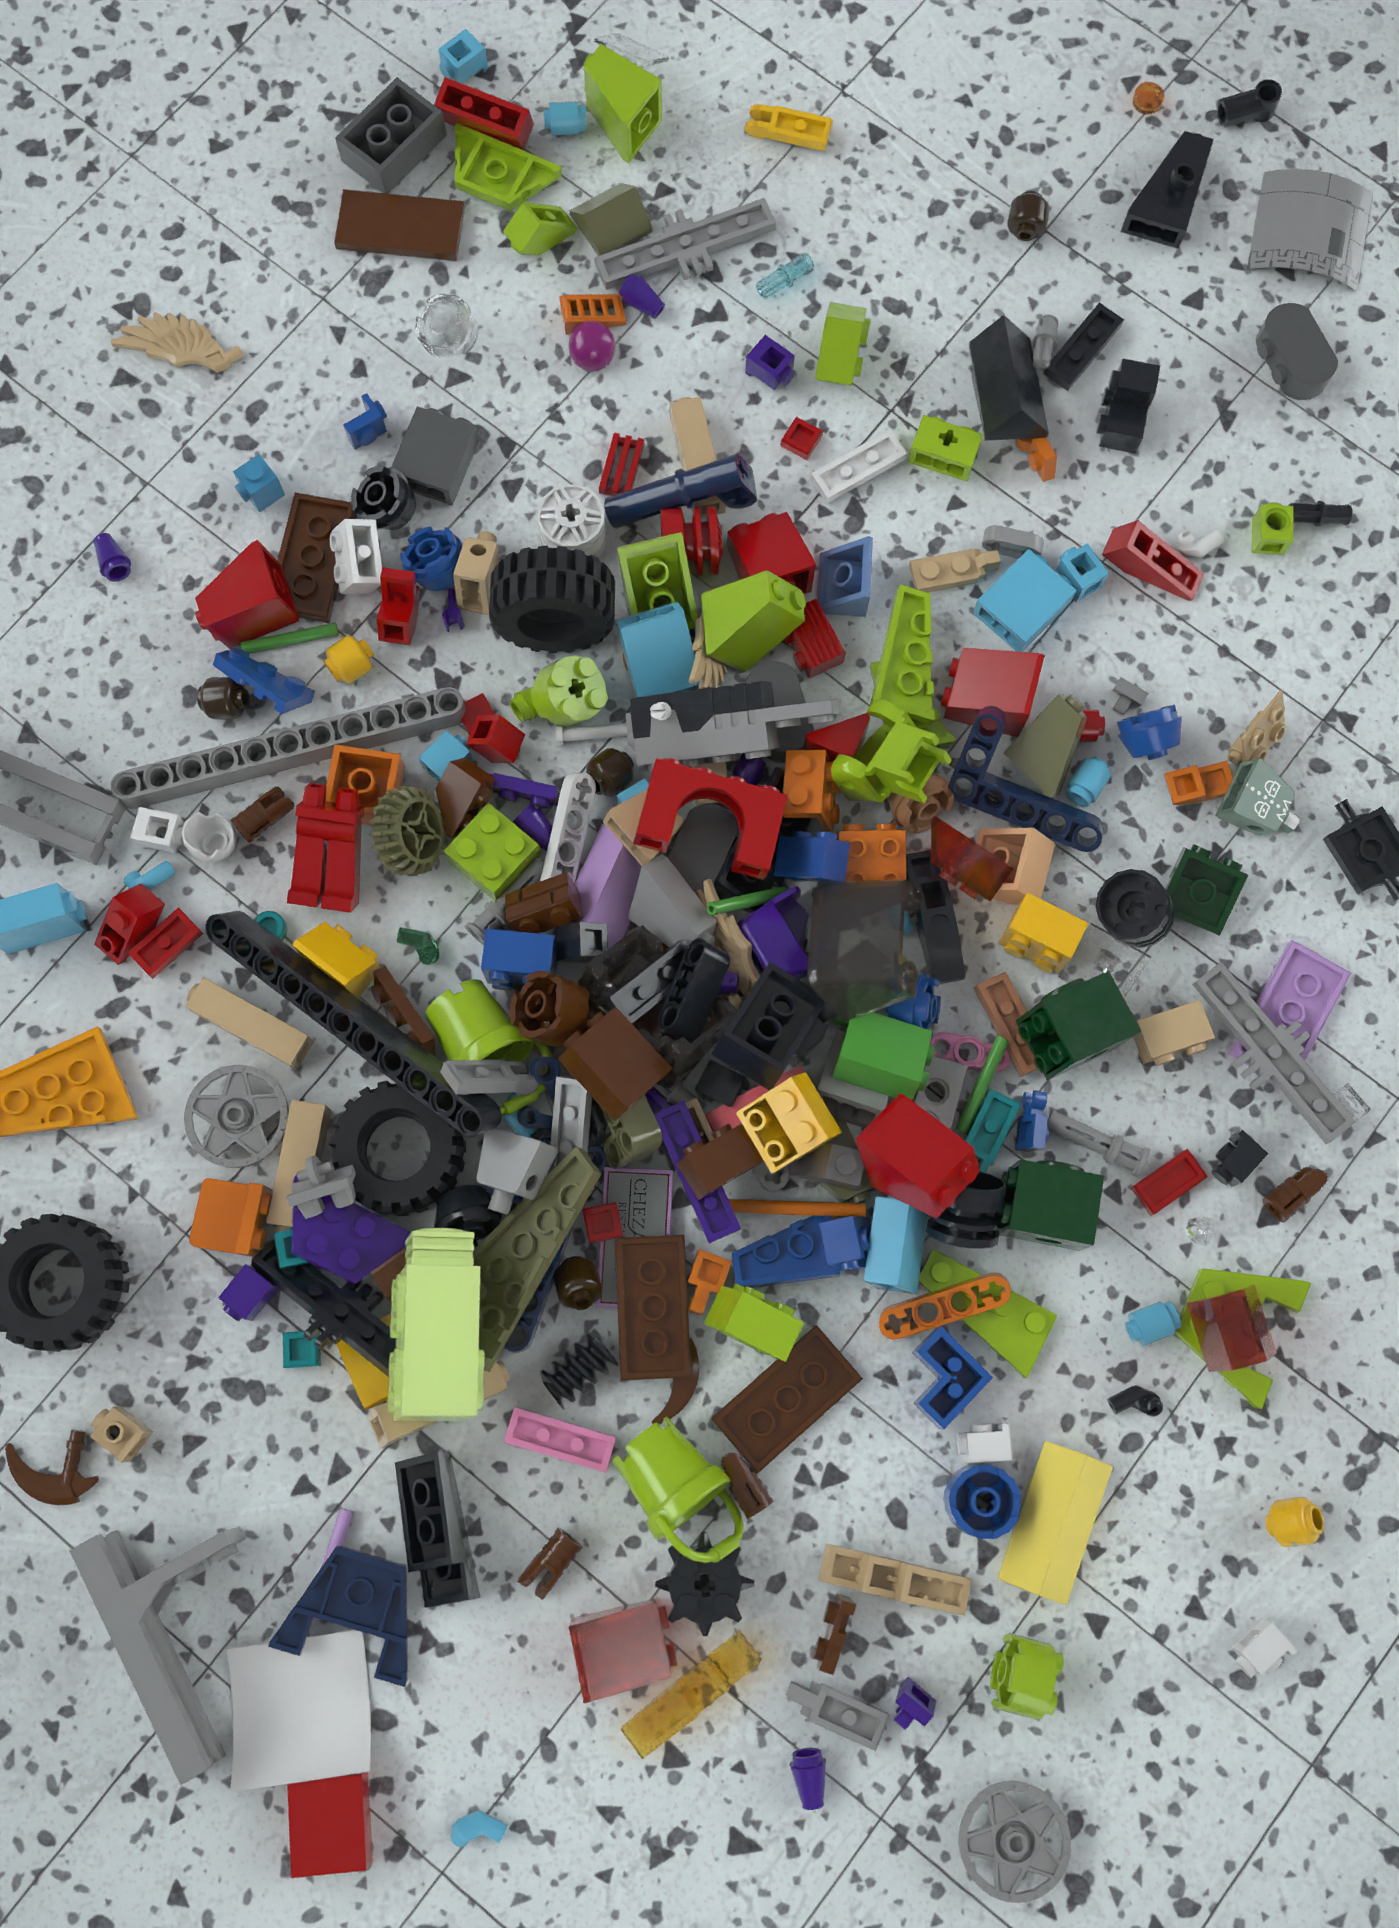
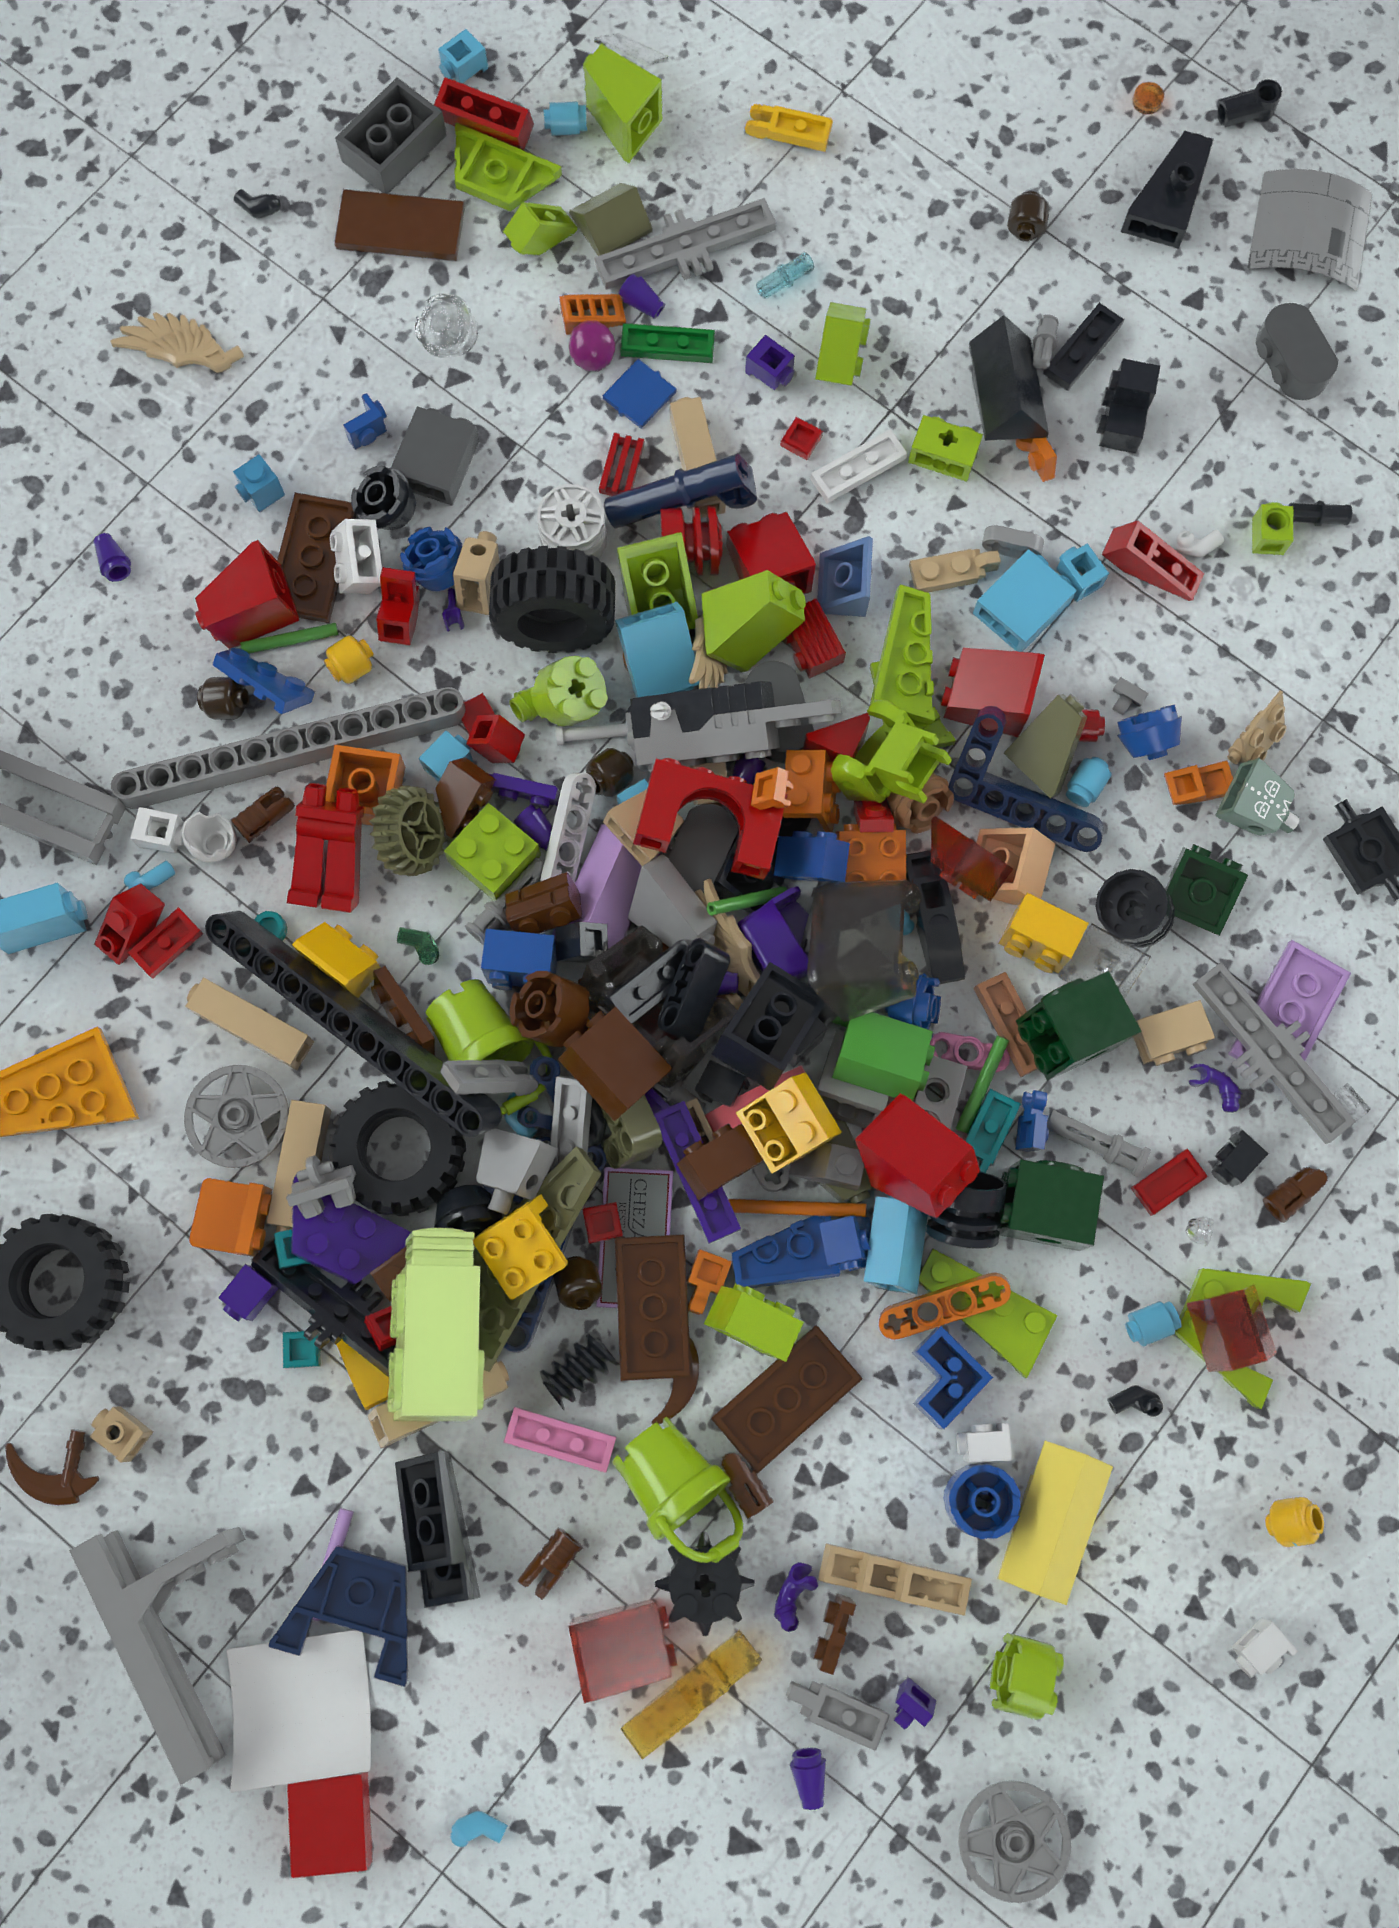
(257, 206): none -> black arm
(379, 1328): none -> red tile
(520, 1249): none -> yellow bracket
(639, 393): none -> blue piece
(667, 343): none -> green tile
(771, 789): none -> orange tile
(795, 1583): none -> dark purple piece
(873, 816): none -> red plate
(1227, 1088): none -> dark purple piece

